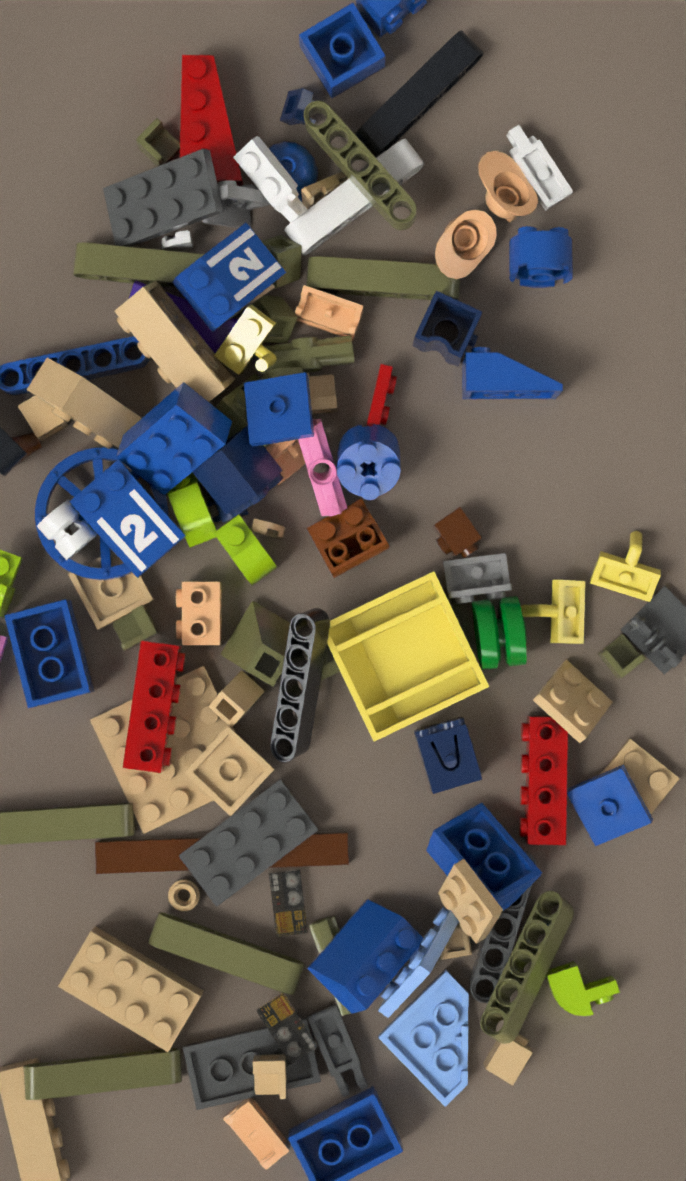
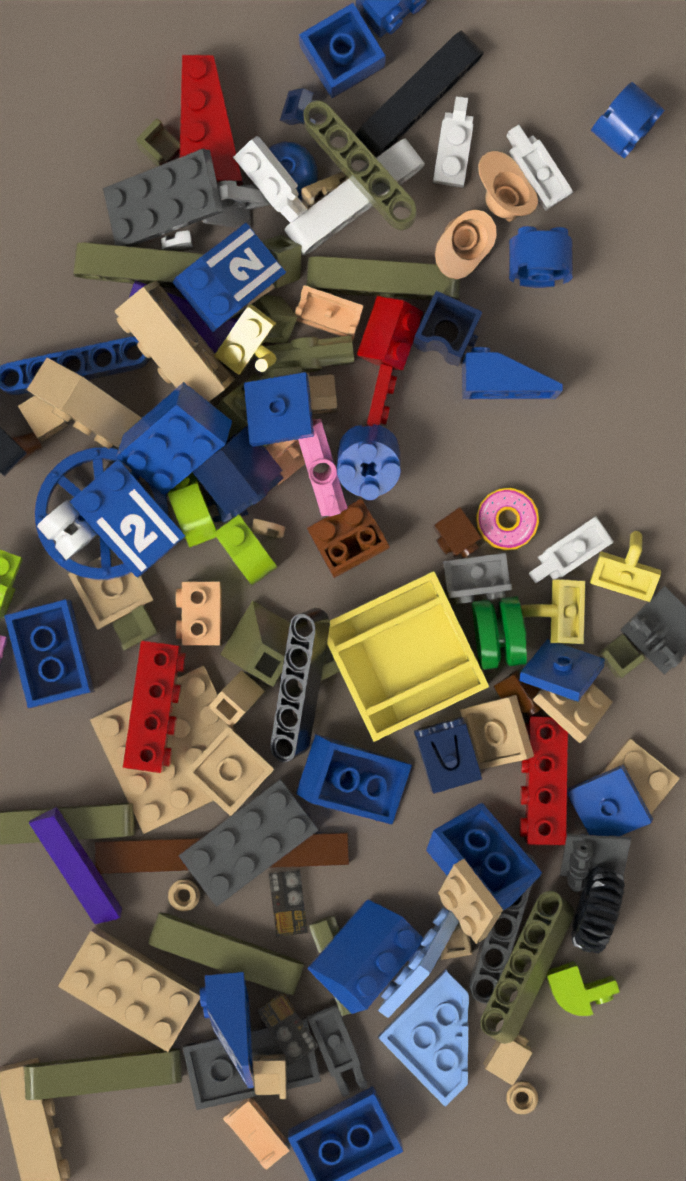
(76, 866): none -> dark purple slope
(228, 1007): none -> blue slope
(353, 779): none -> blue slope
(390, 332): none -> red brick
(454, 146): none -> white hinge
(497, 732): none -> tan plate
(516, 502): none -> tile
(522, 1107): none -> tan plate
(525, 693): none -> reddish brown brick
(562, 670): none -> blue plate
(572, 551): none -> white hinge
(587, 851): none -> dark grey hinge
(598, 910): none -> black gear
(627, 120): none -> blue brick

